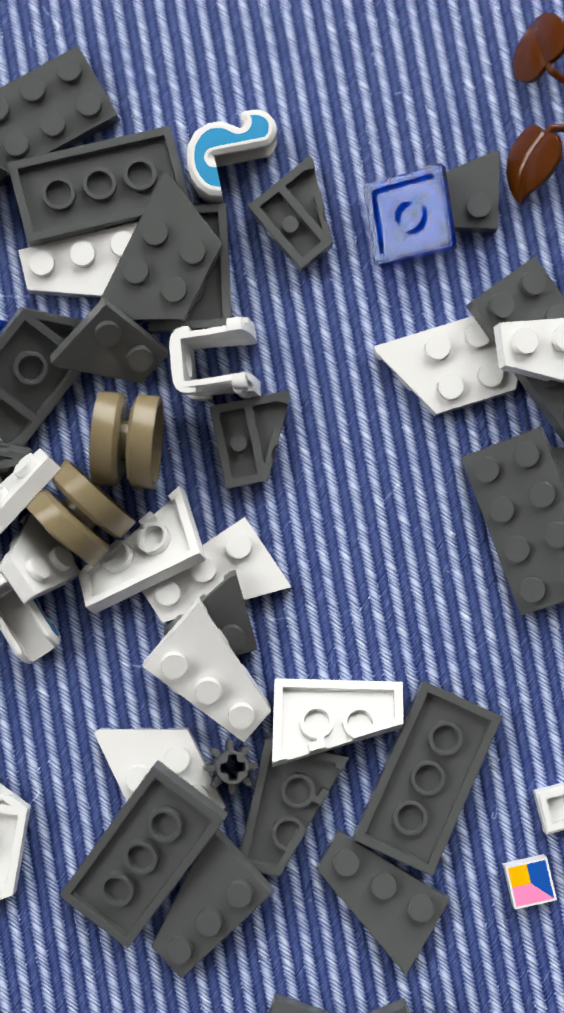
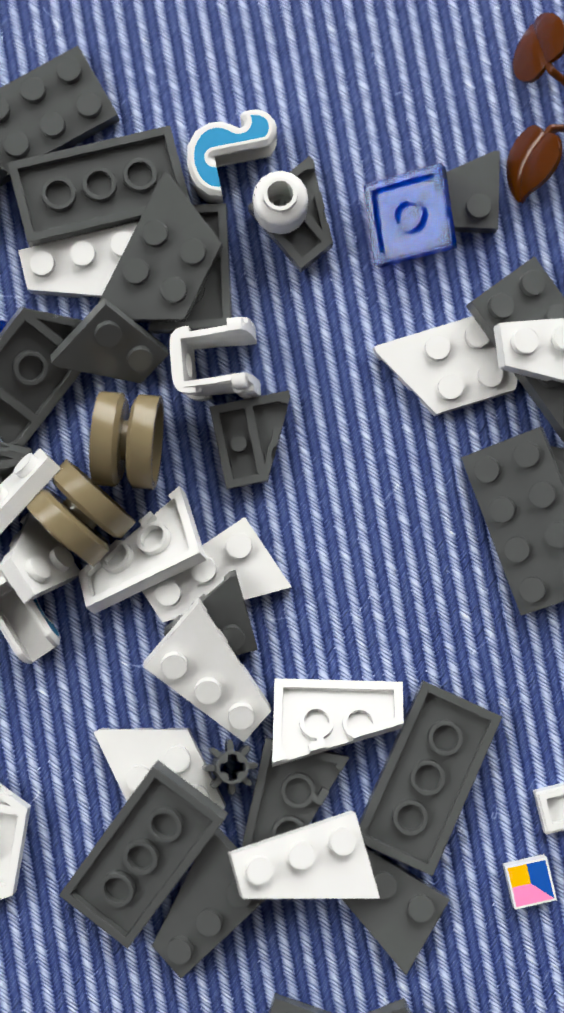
(283, 190): none -> white head
(307, 863): none -> white wing

